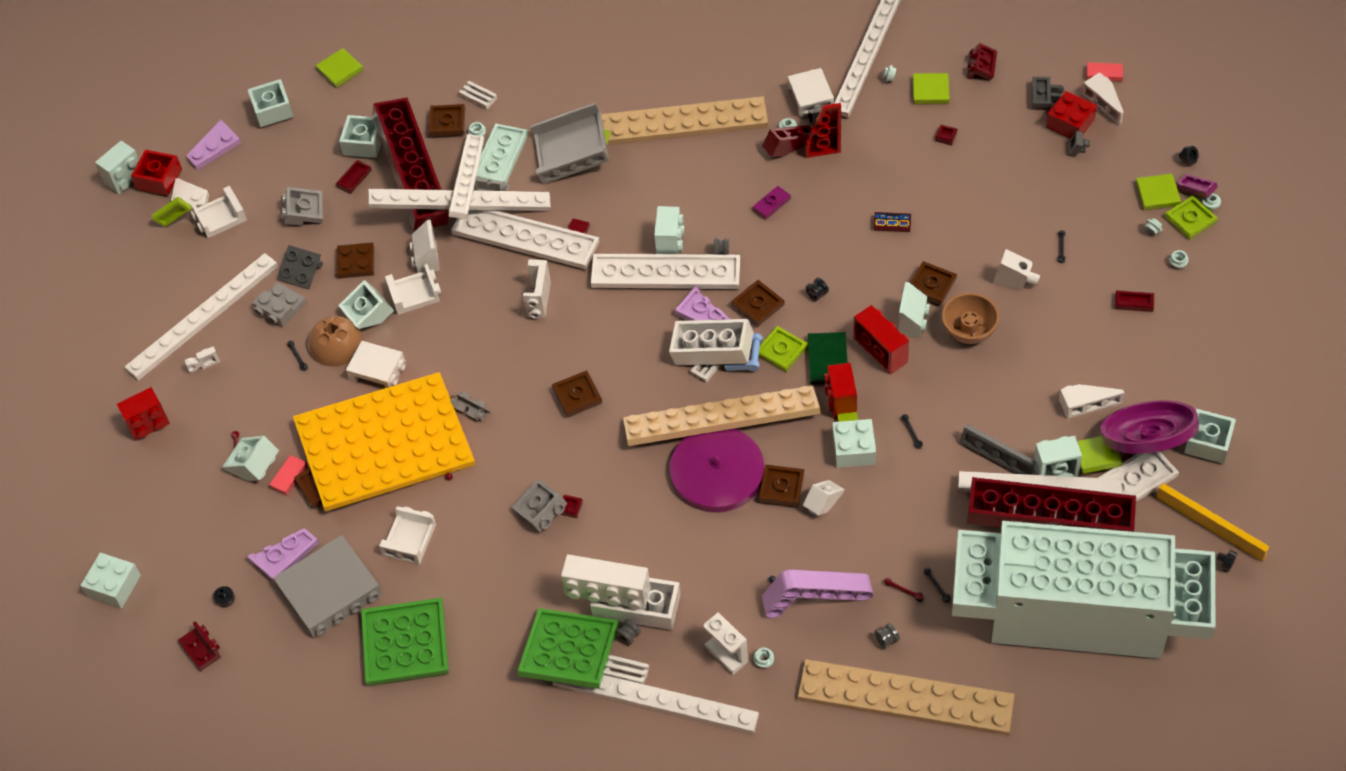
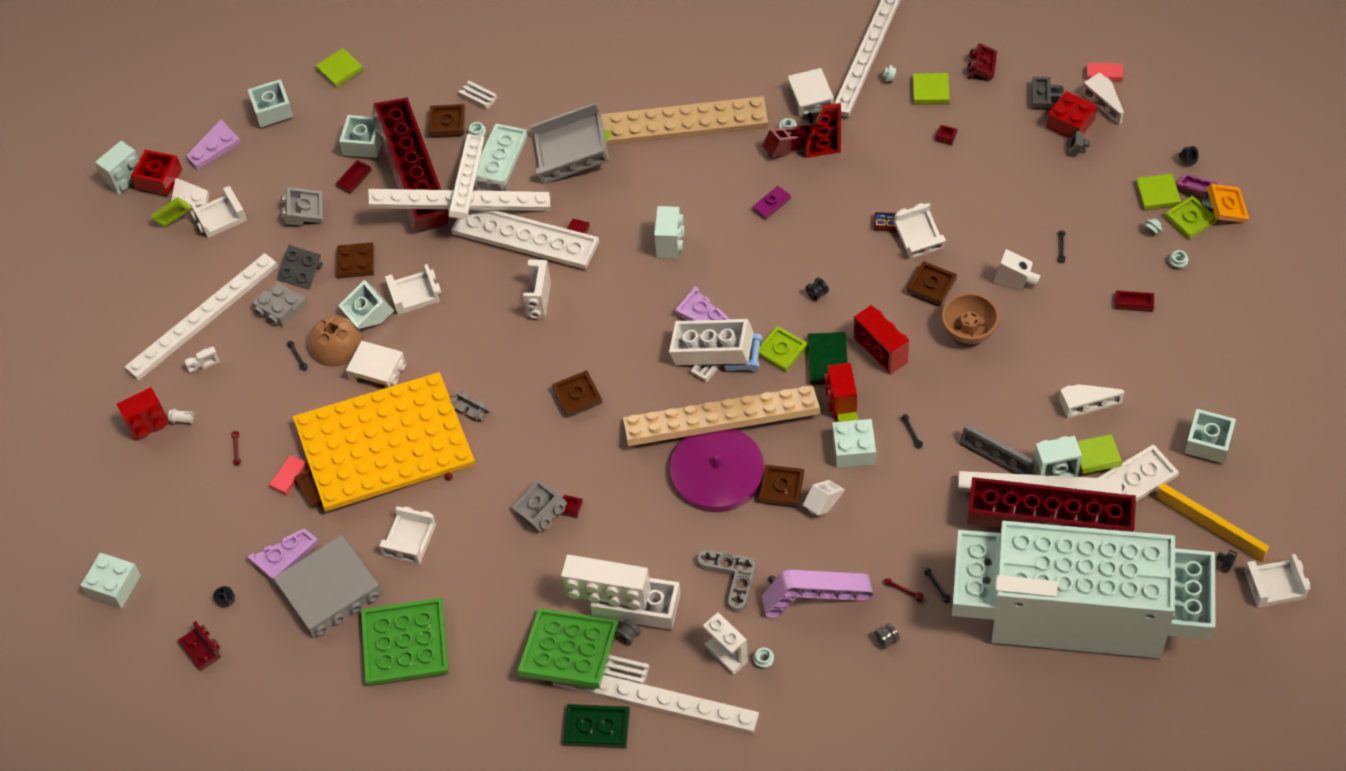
(180, 416): none -> white pin
(251, 458): light aqua slope -> none
(424, 248): white slope -> none
(596, 726): none -> dark green tile
(665, 271): white plate -> none
(721, 247): dark grey wheel -> none
(739, 574): none -> light grey beam
(758, 302): reddish brown plate -> none
(906, 697): tan plate -> none
(913, 311): light aqua slope -> none
(918, 231): none -> white panel
(1026, 585): none -> white sticker
(1150, 427): magenta container -> none
(1227, 203): none -> light orange plate
(1277, 581): none -> white panel

